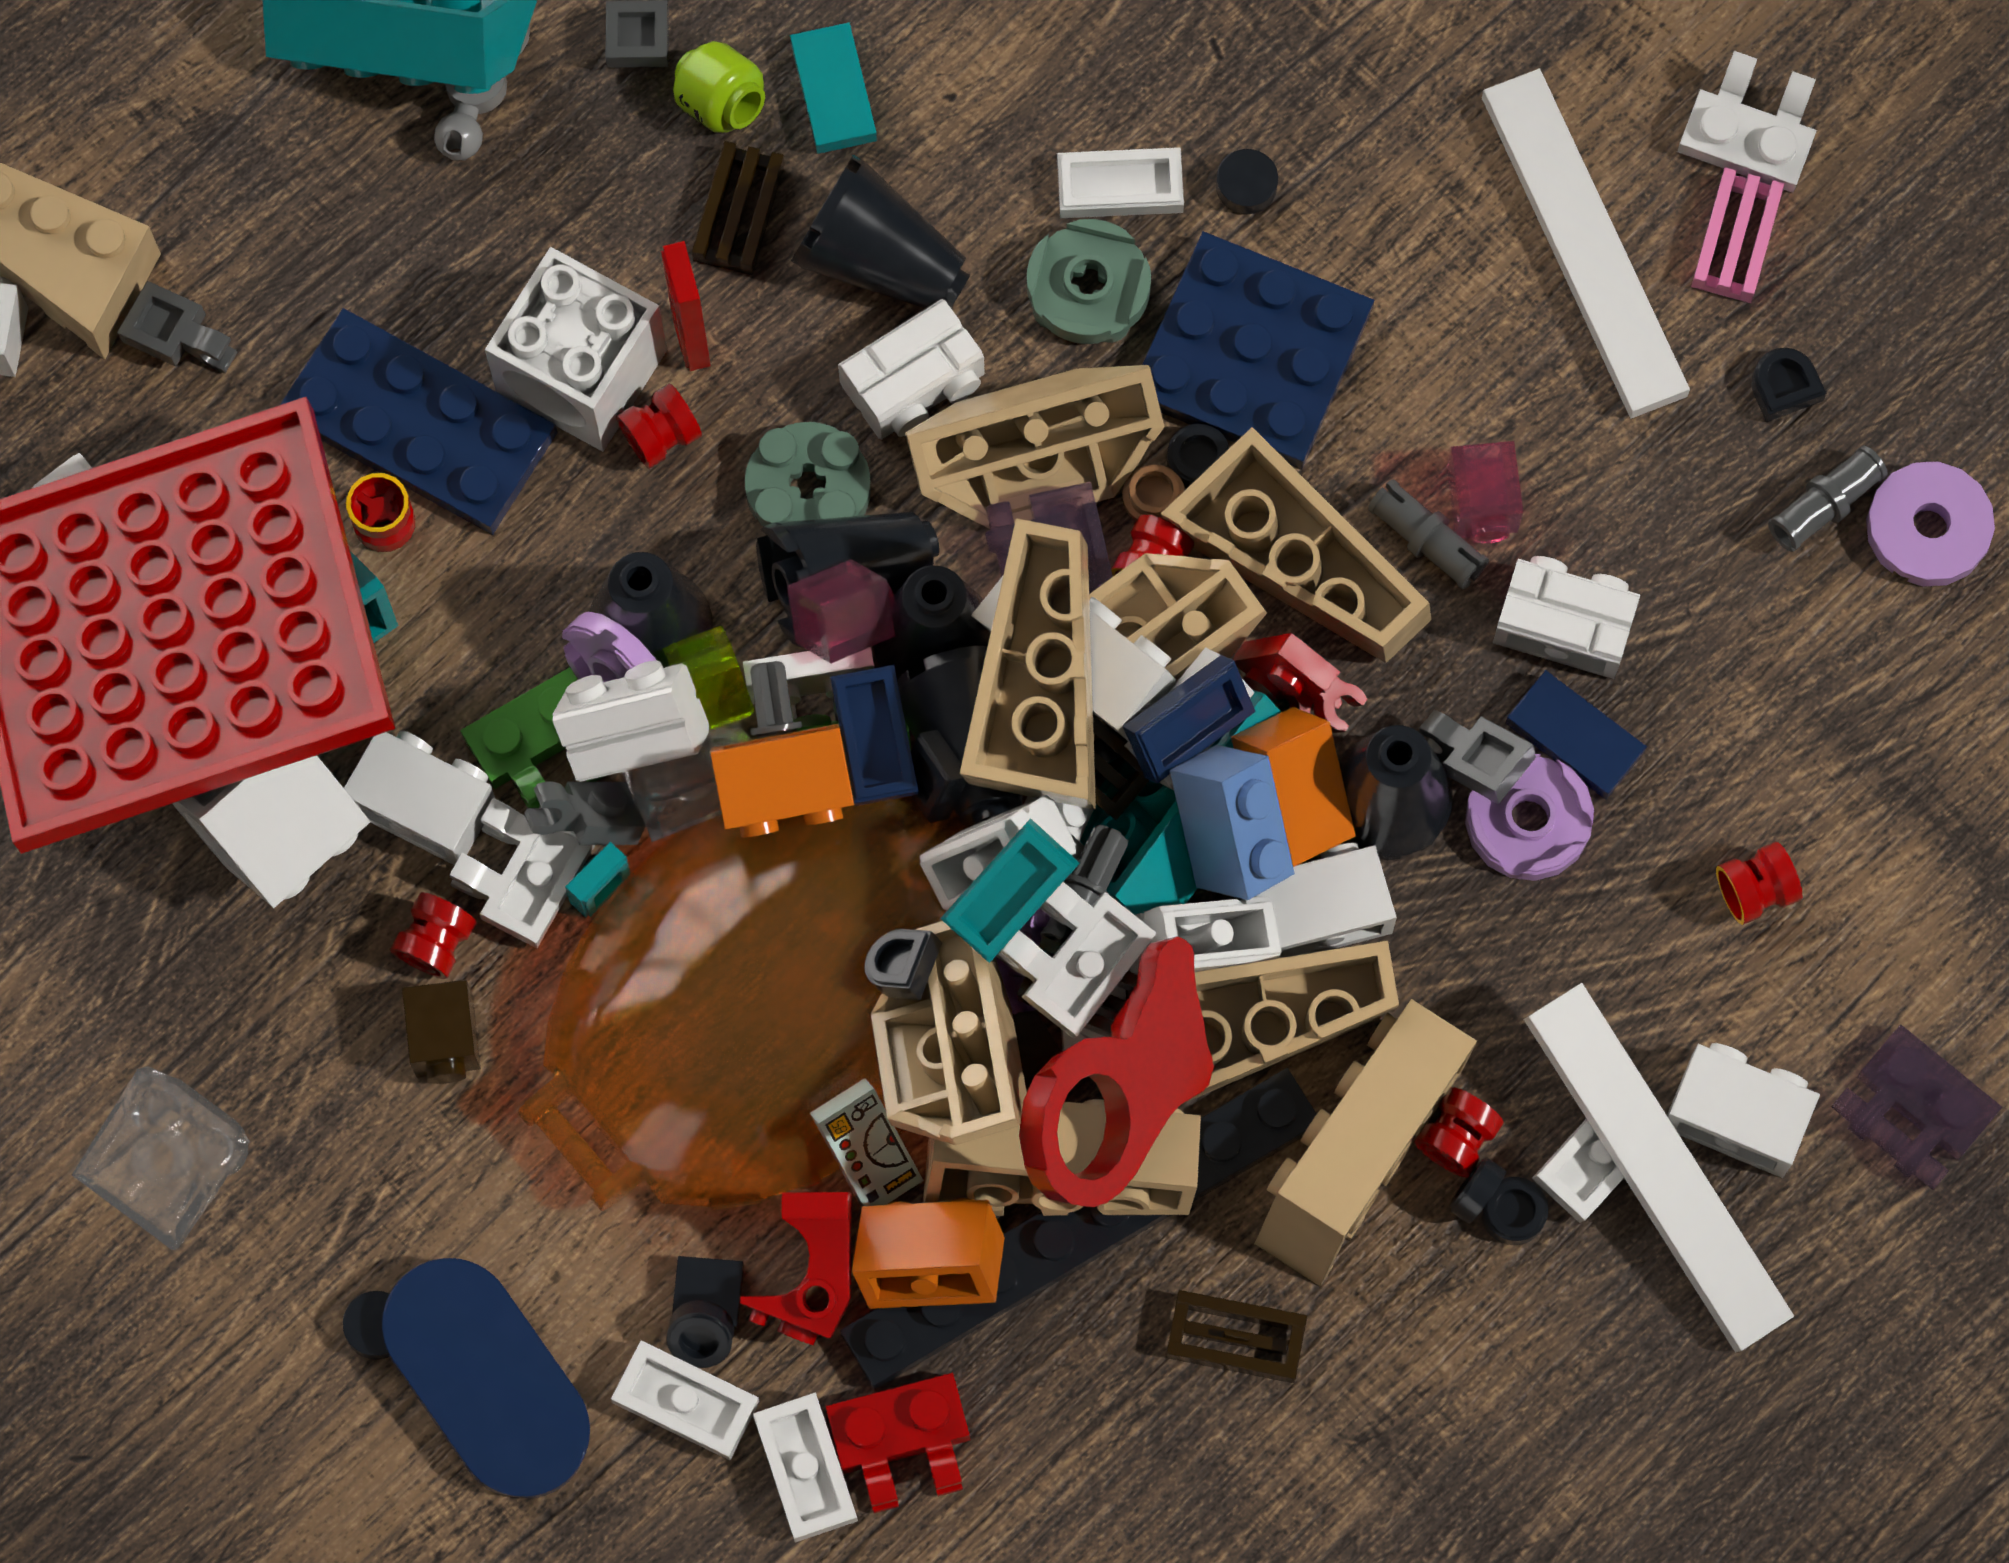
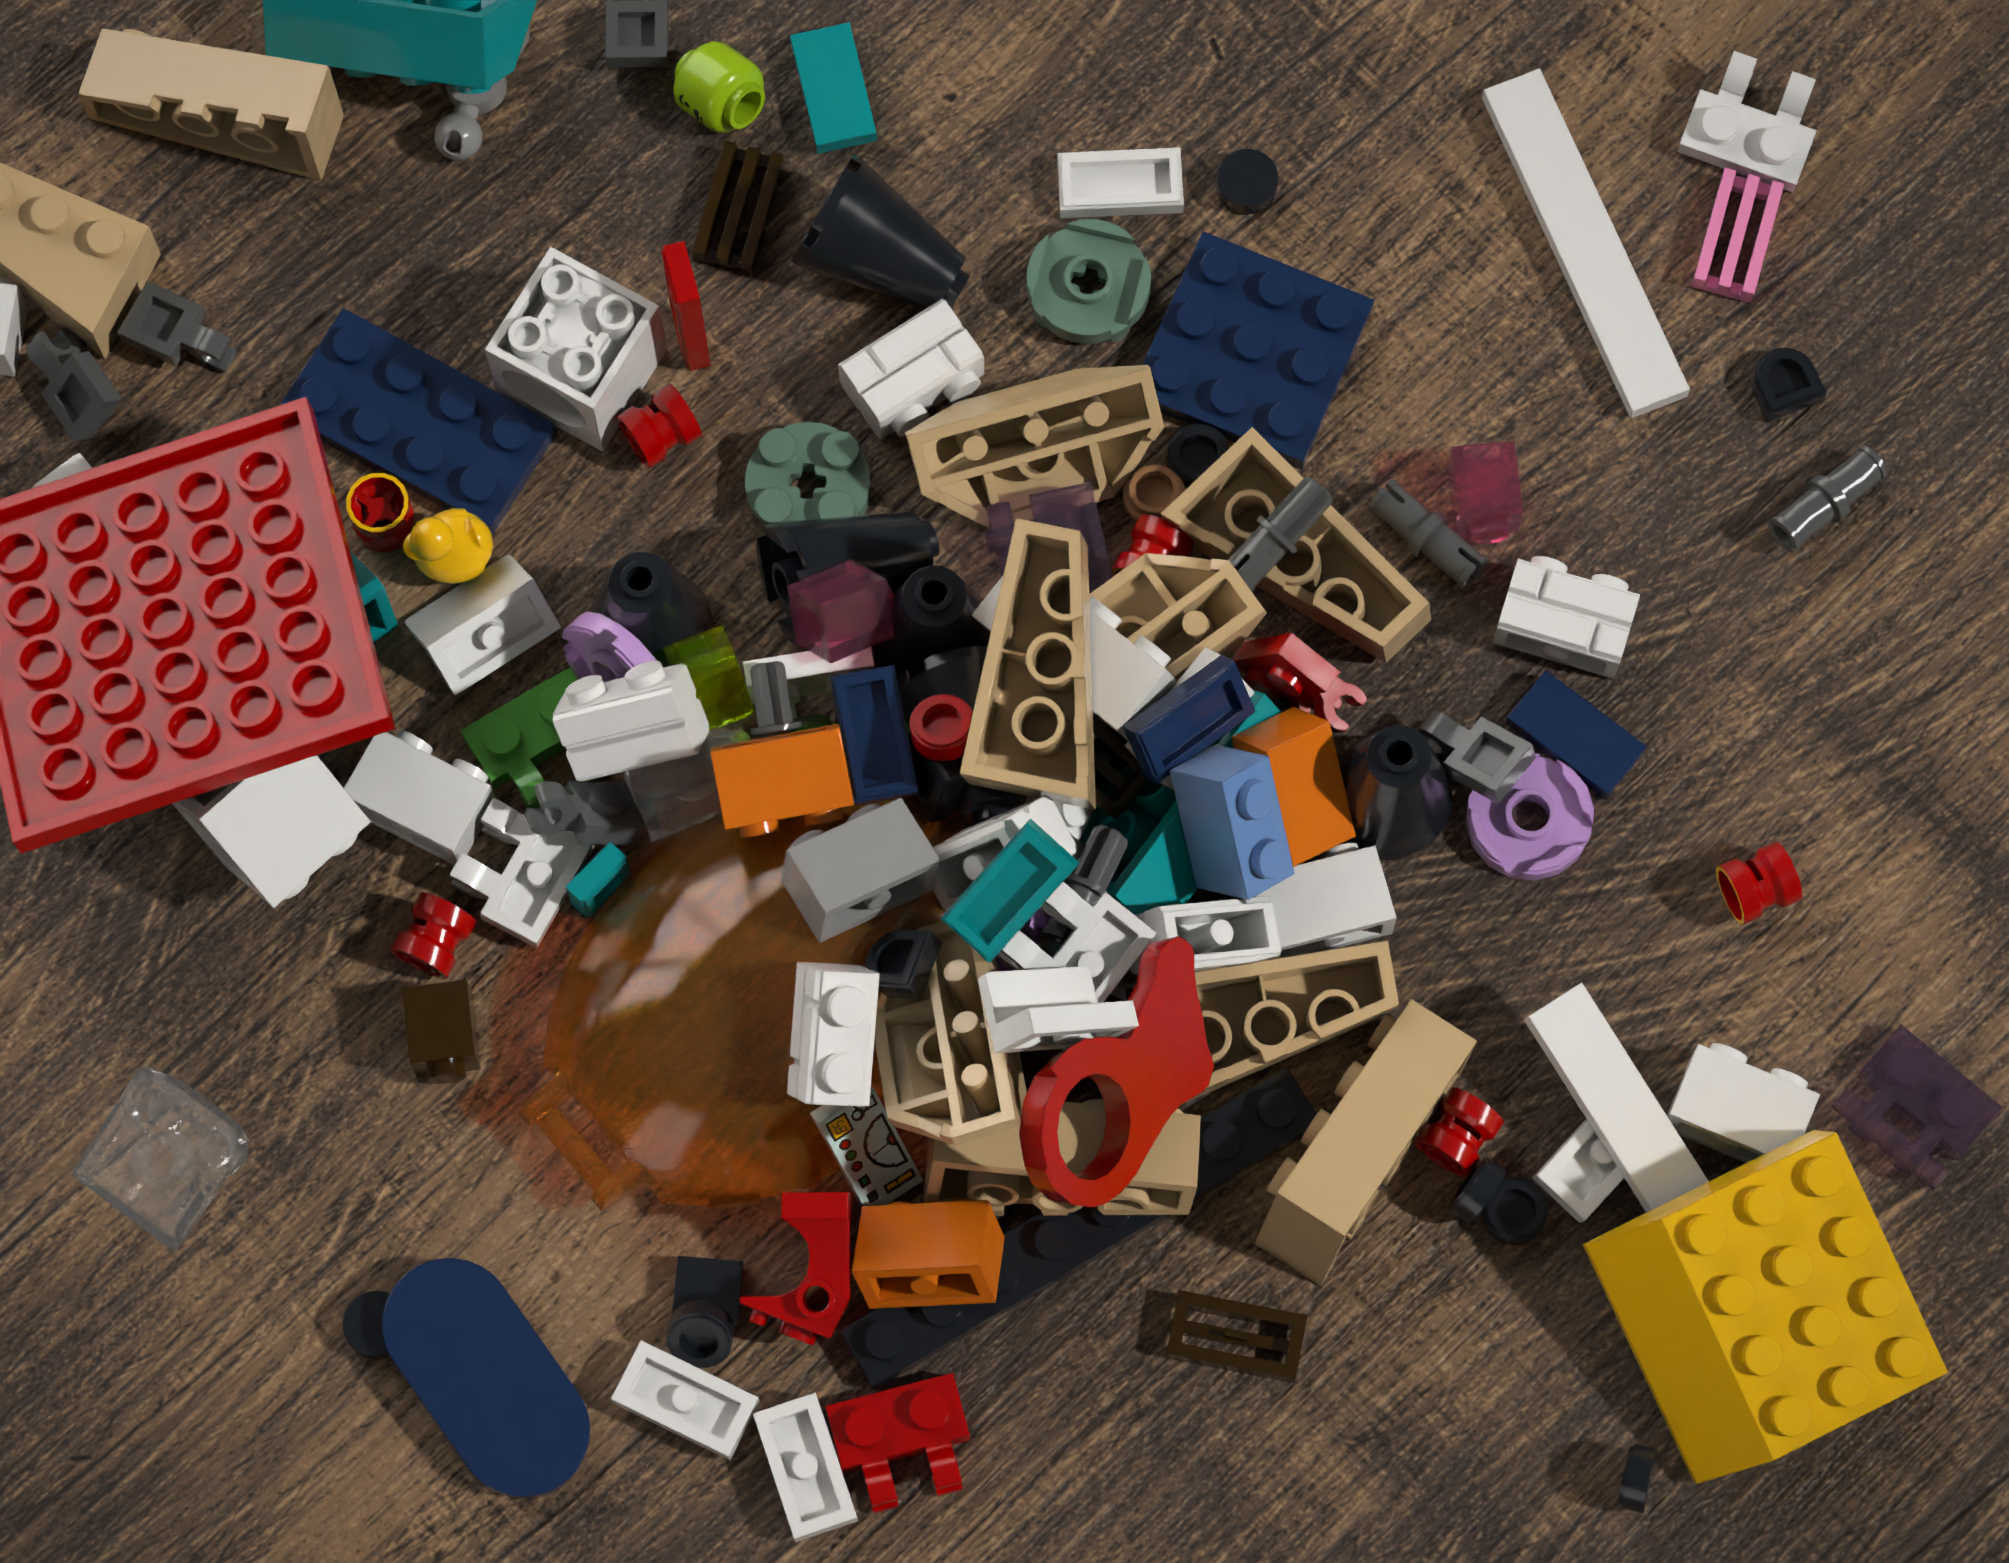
(77, 385): none -> dark grey plate
(215, 99): none -> tan wedge
(450, 546): none -> yellow animal
(483, 623): none -> white panel
(833, 1034): none -> white brick
(859, 868): none -> light grey brick
(941, 727): none -> red tile
(1049, 1009): none -> white panel
(1280, 531): none -> dark grey axle
(1637, 1478): none -> black tile
(1765, 1307): none -> yellow slope
(1935, 489): lavender tile -> none

